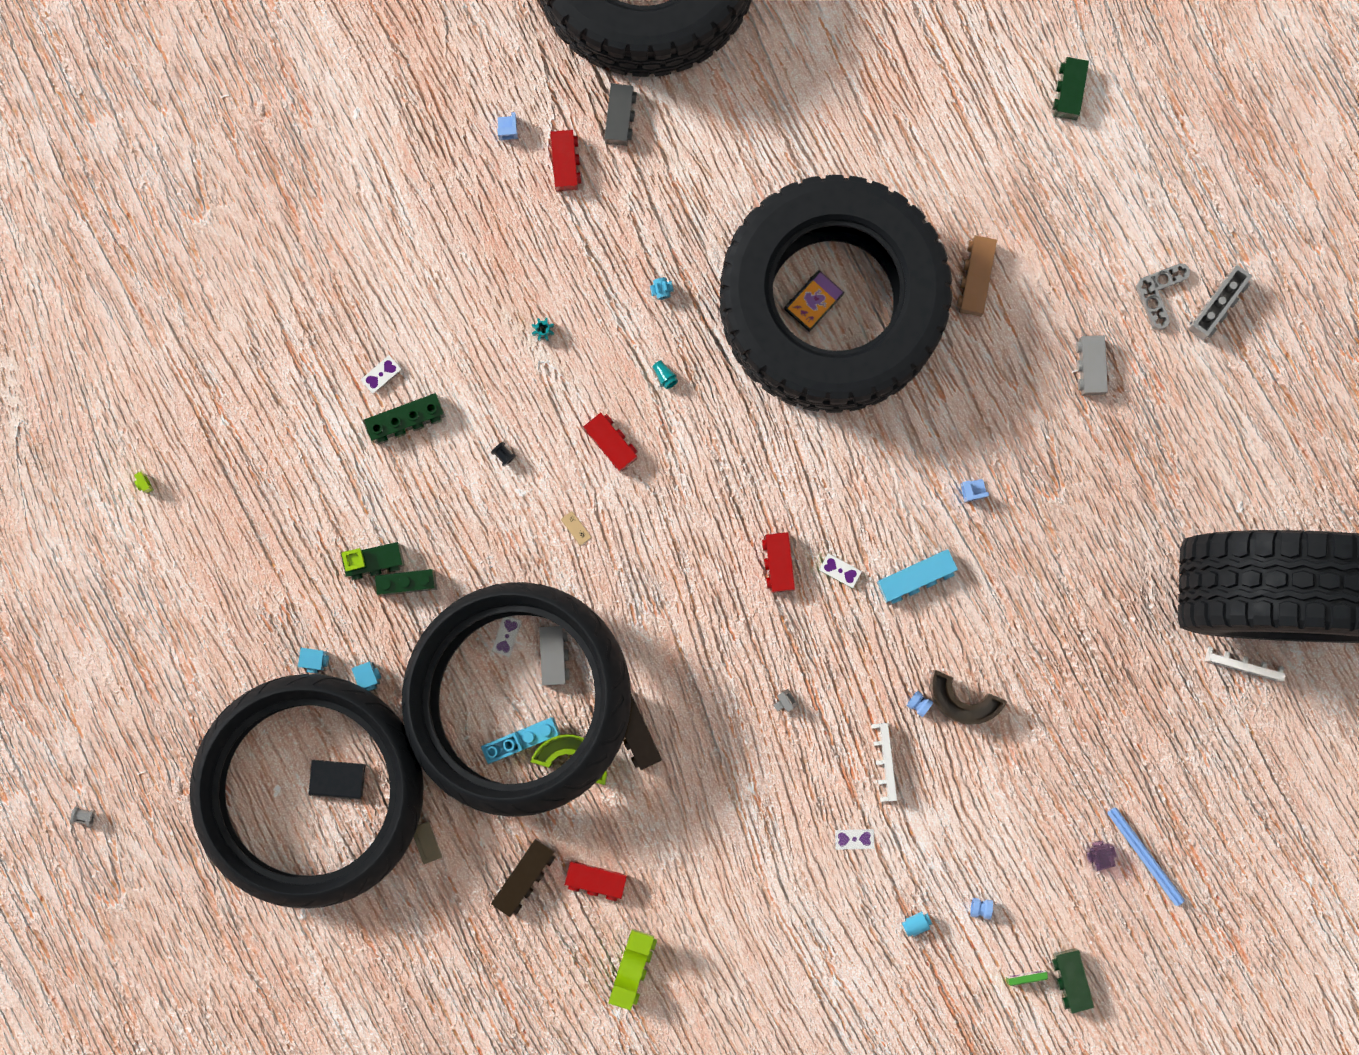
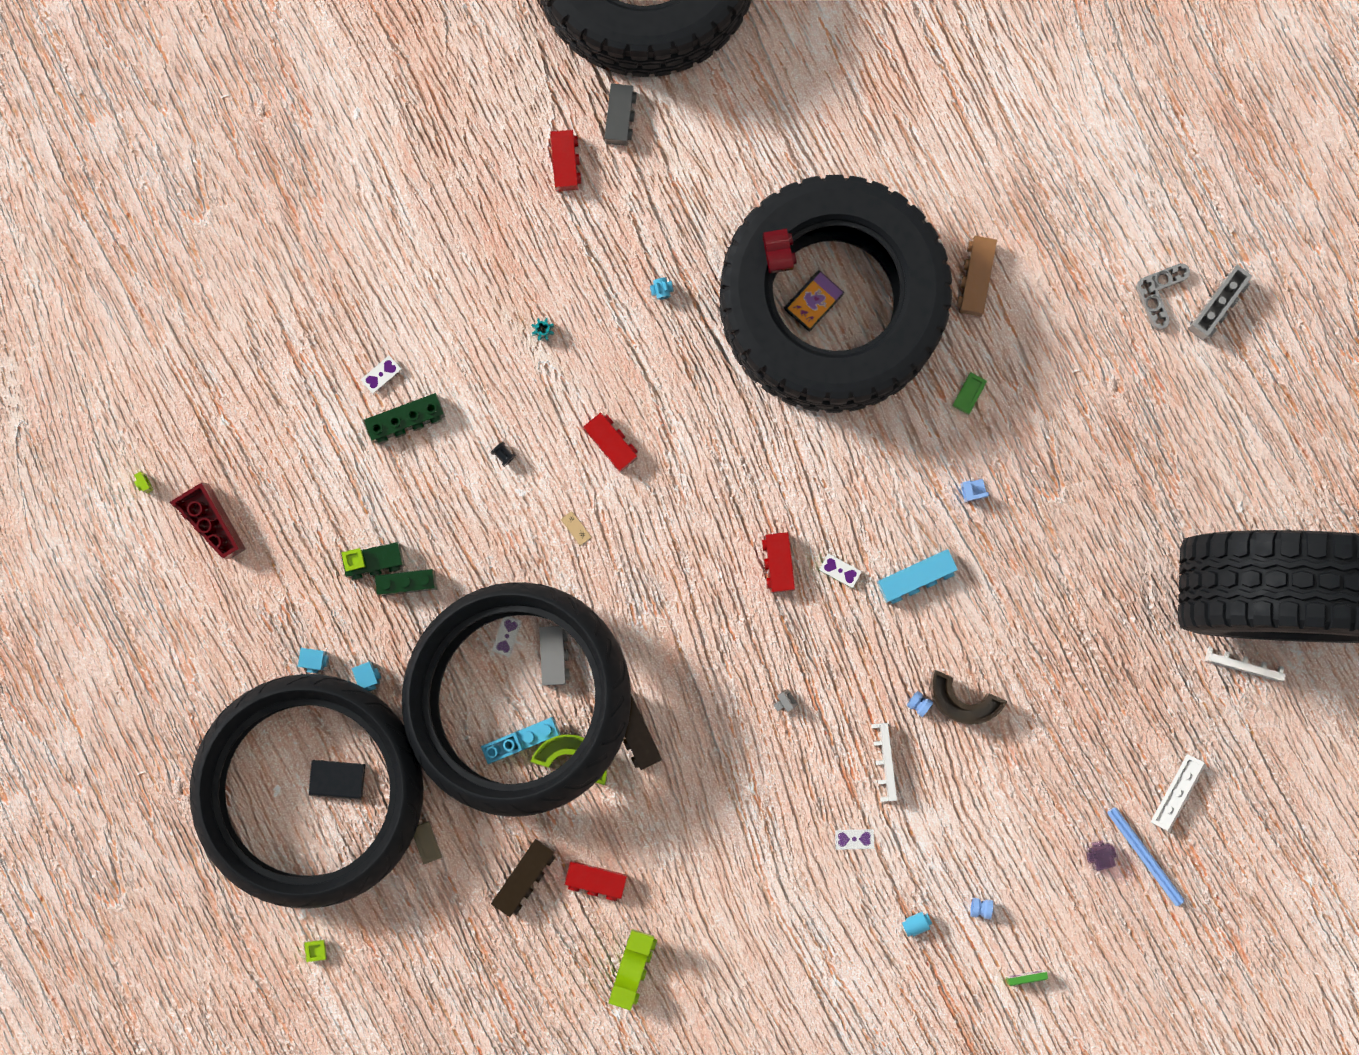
(82, 817): light grey bush -> none
(209, 519): none -> dark red wedge
(315, 950): none -> lime plate
(507, 127): light blue panel -> none
(665, 376): teal cone -> none
(778, 250): none -> dark red brick
(969, 393): none -> bright green tile
(1070, 88): dark green brick -> none
(1072, 981): dark green brick -> none
(1092, 365): light grey brick -> none
(1178, 793): none -> white hinge

